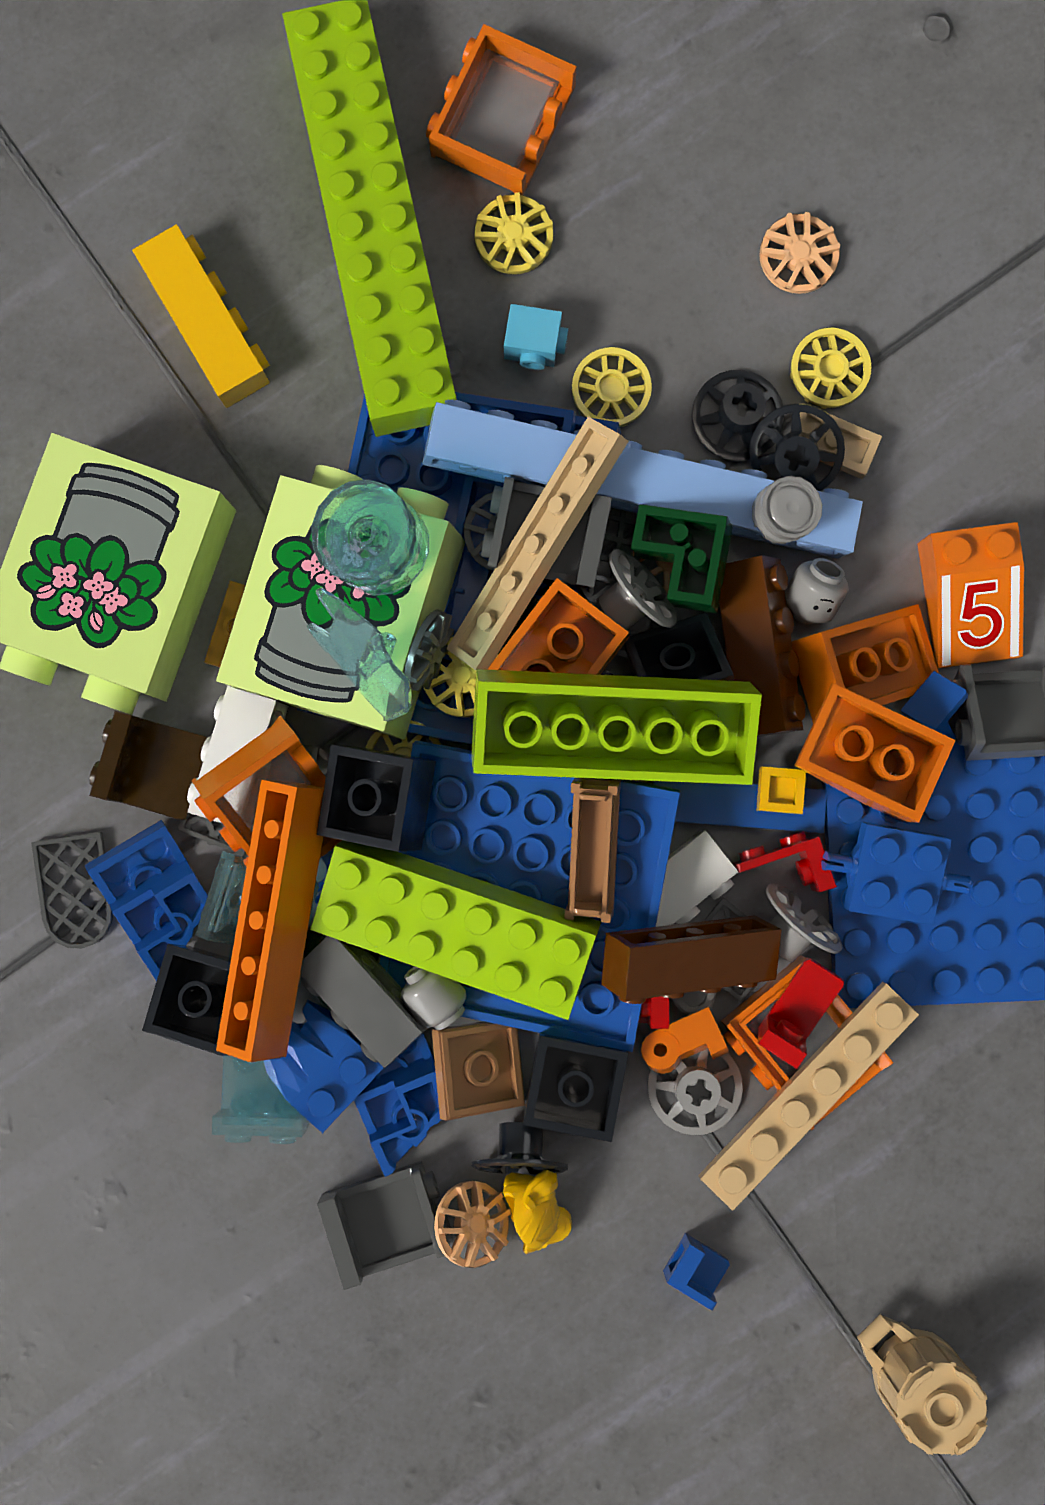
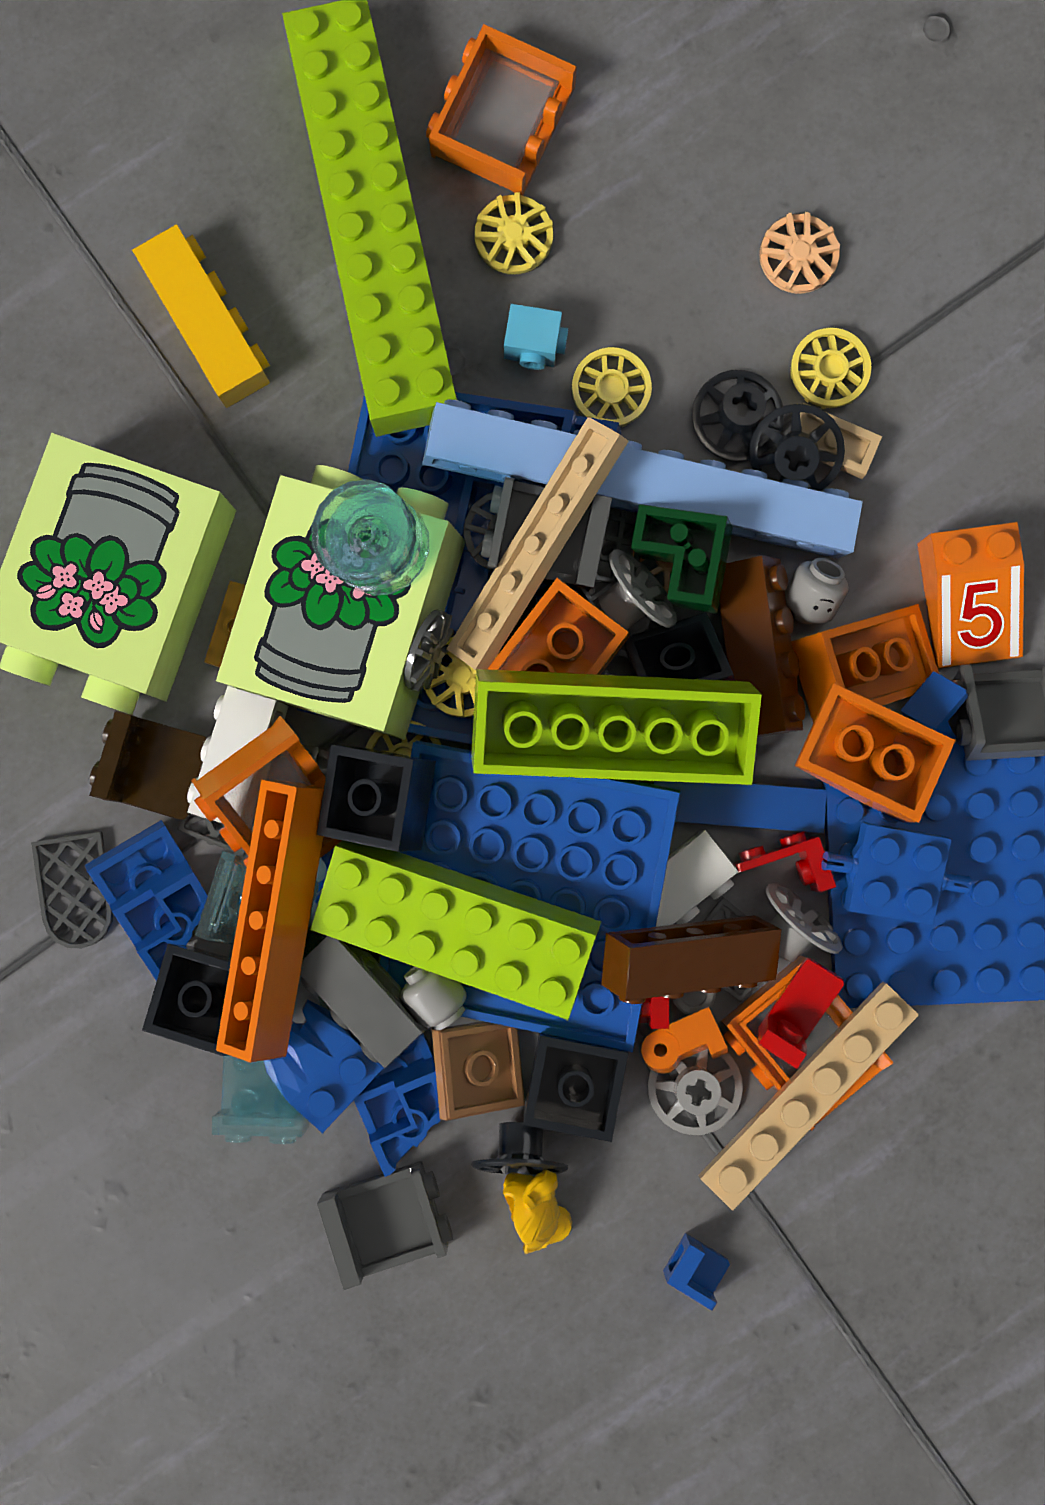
(364, 657): clear light blue shield -> none
(472, 1224): light nougat wheel -> none
(593, 848): medium nougat container -> none
(781, 790): yellow plate -> none
(787, 510): light grey wheel -> none
(925, 1387): tan container -> none

